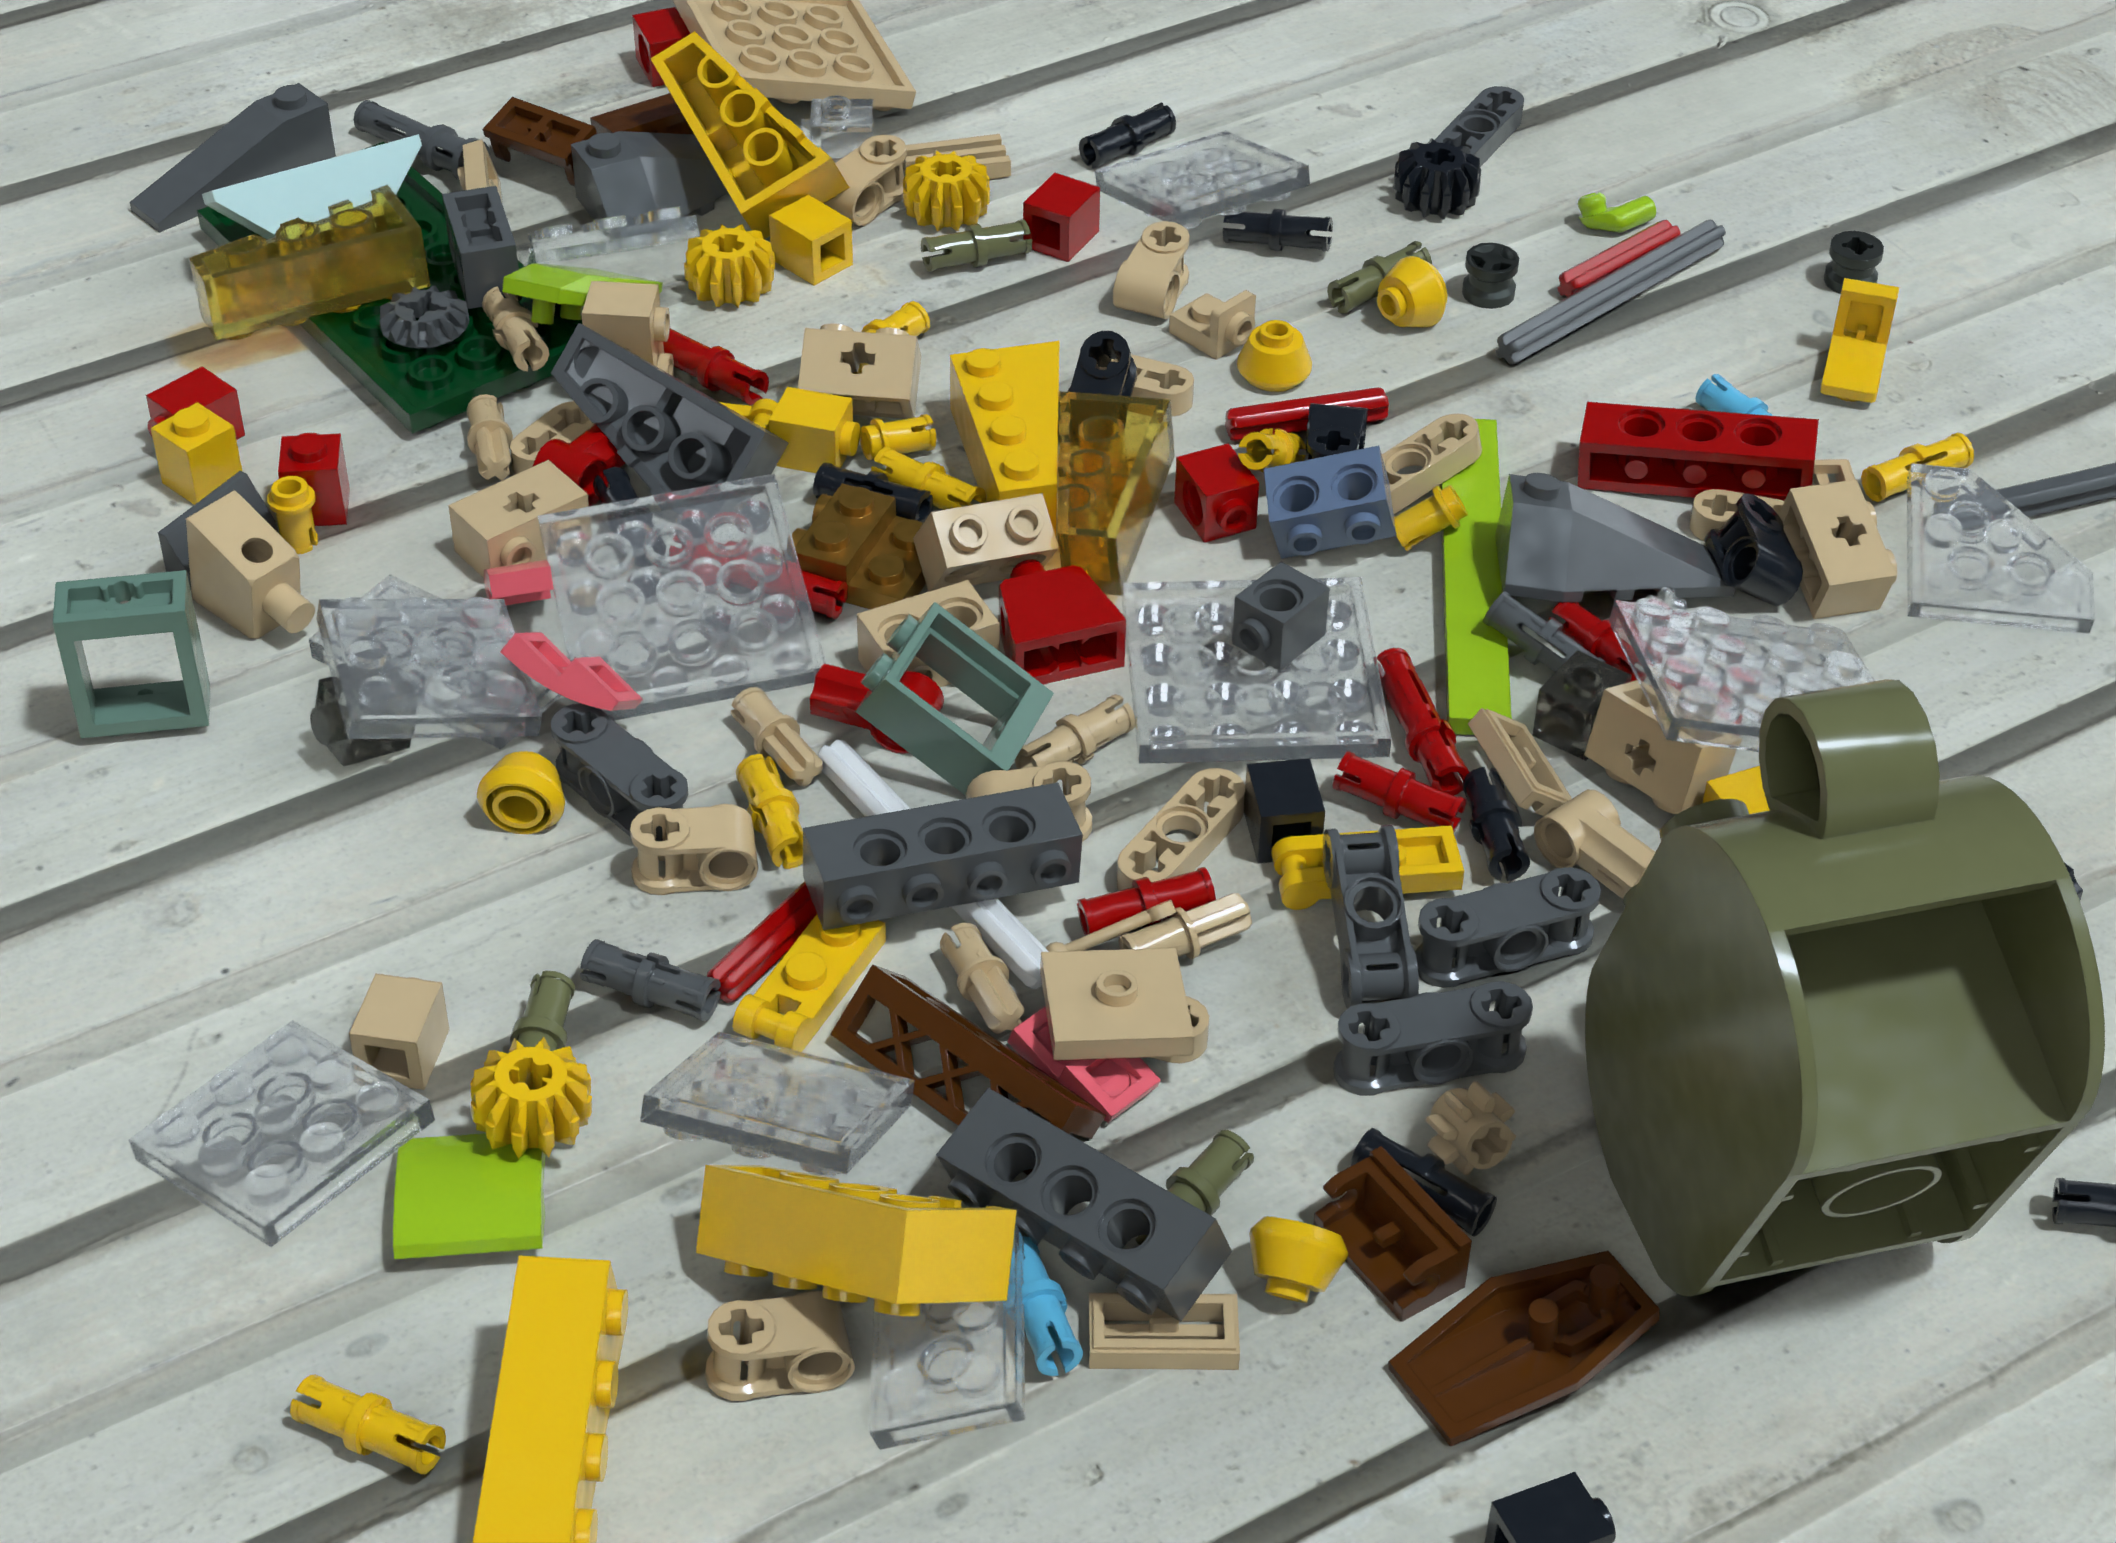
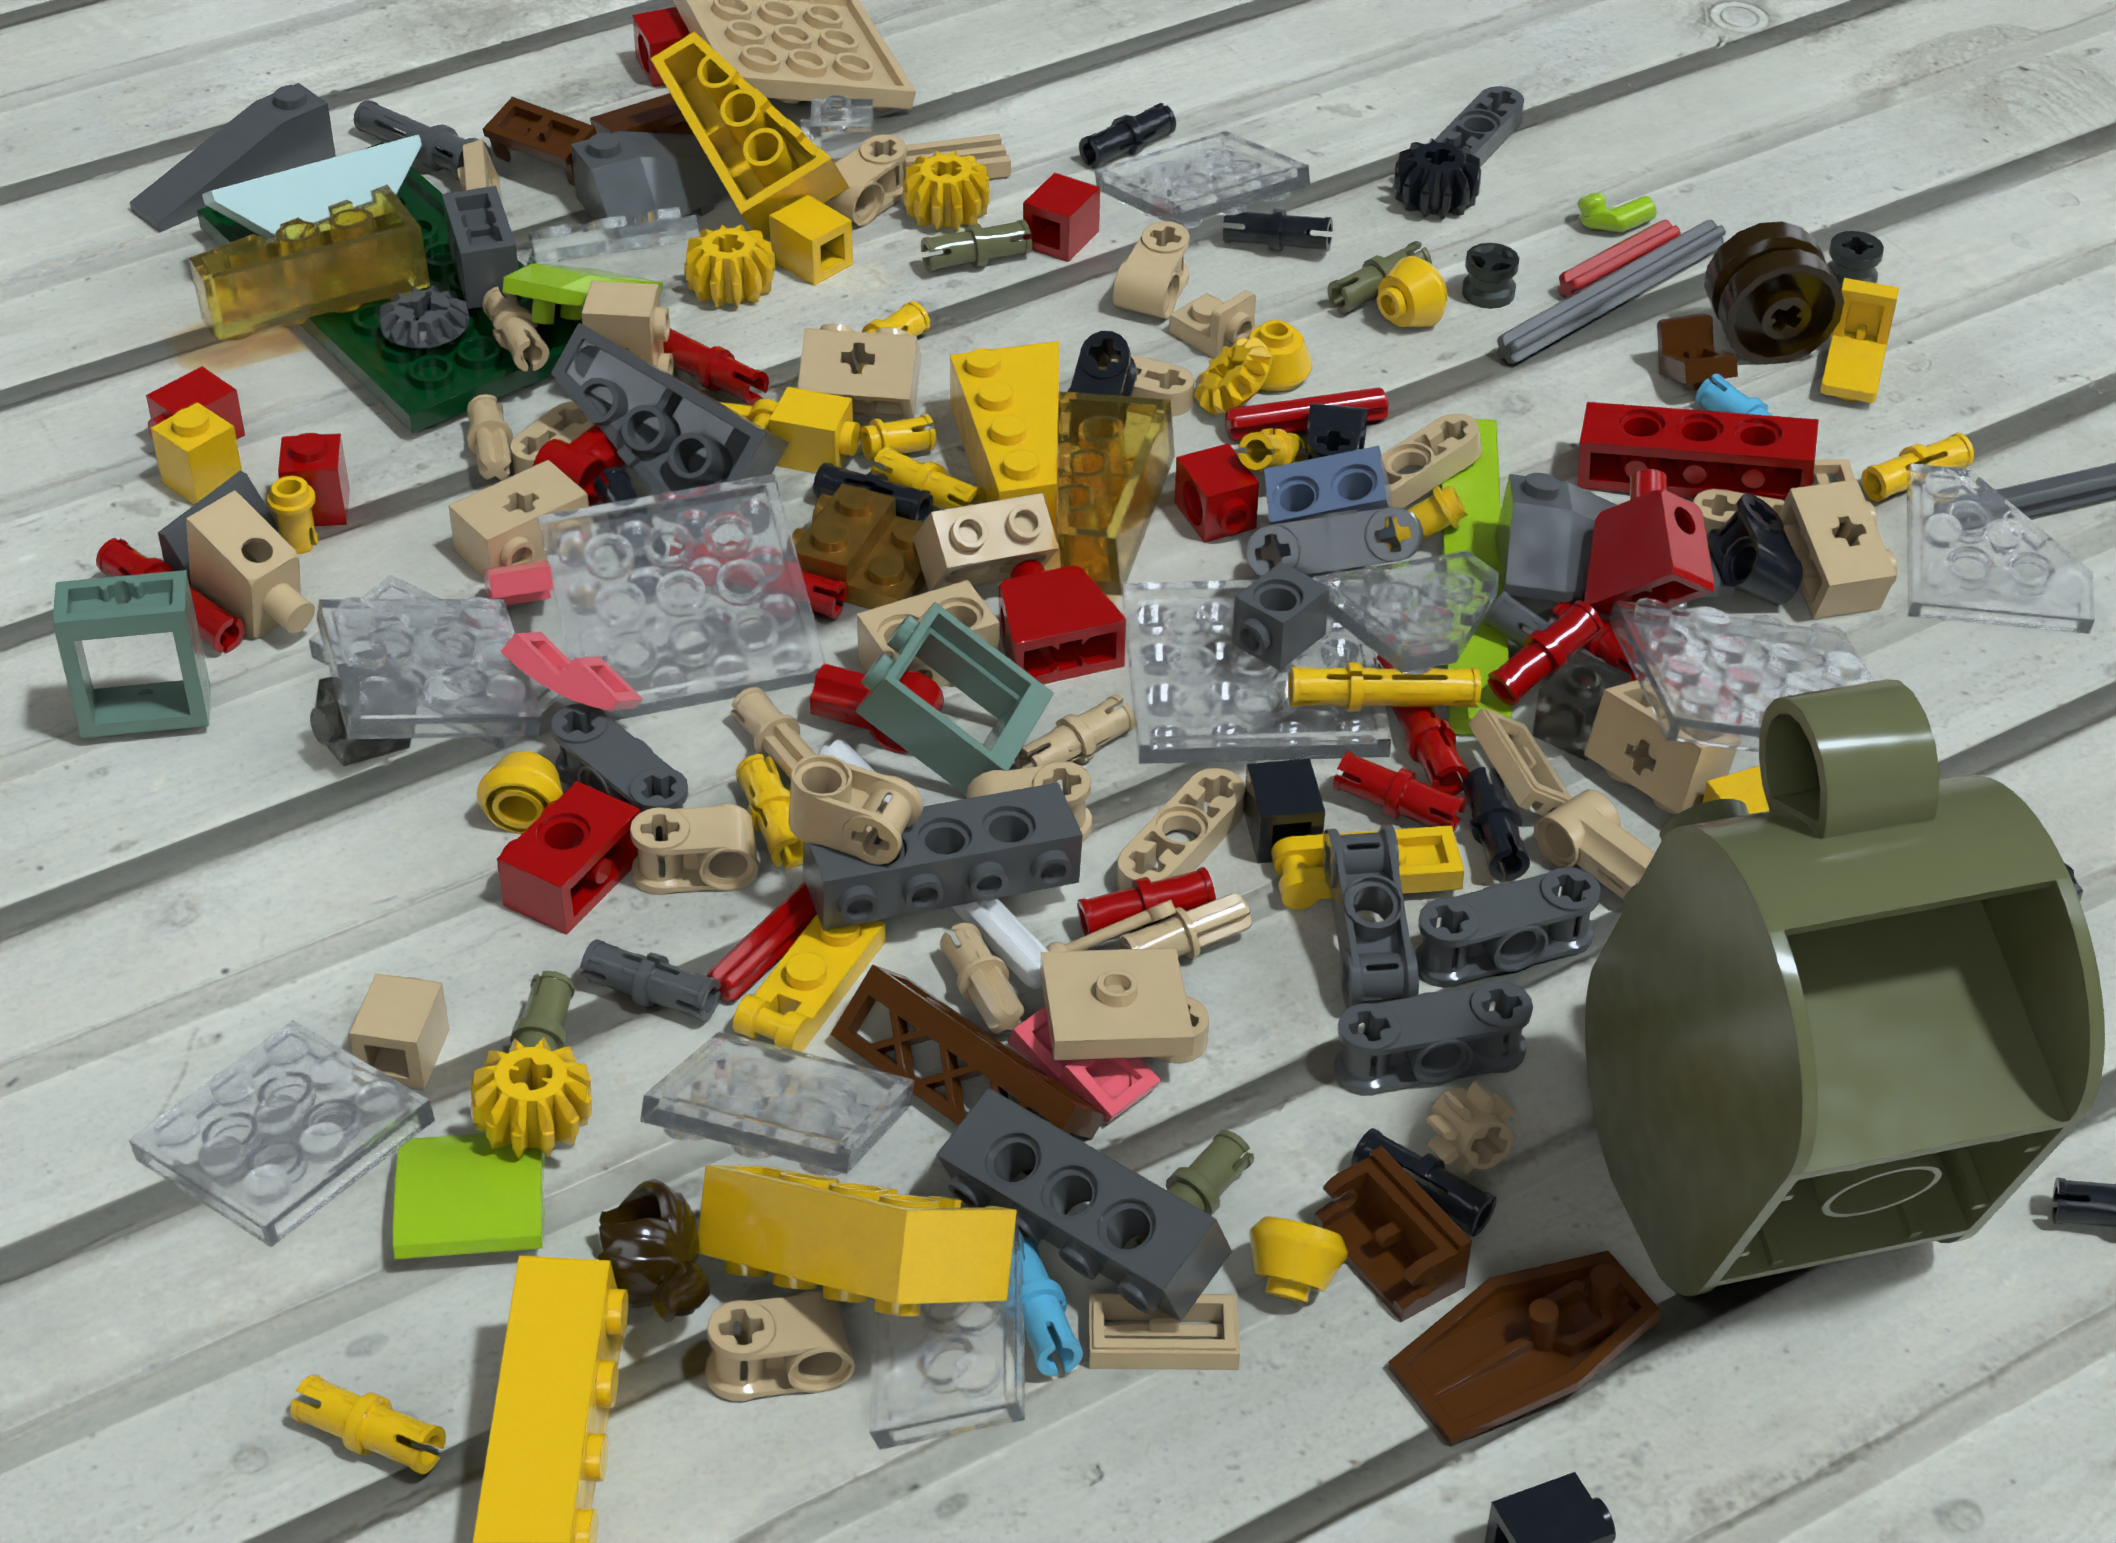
(214, 623): none -> red pin
(568, 857): none -> red brick
(655, 1250): none -> dark brown hair
(846, 808): none -> tan piece
(1233, 376): none -> yellow gear
(1336, 541): none -> dark grey piece
(1383, 687): none -> yellow pin
(1414, 609): none -> clear plate
(1545, 652): none -> red pin
(1649, 548): none -> red torso
(1689, 352): none -> reddish brown bracket
(1773, 293): none -> dark brown wheel

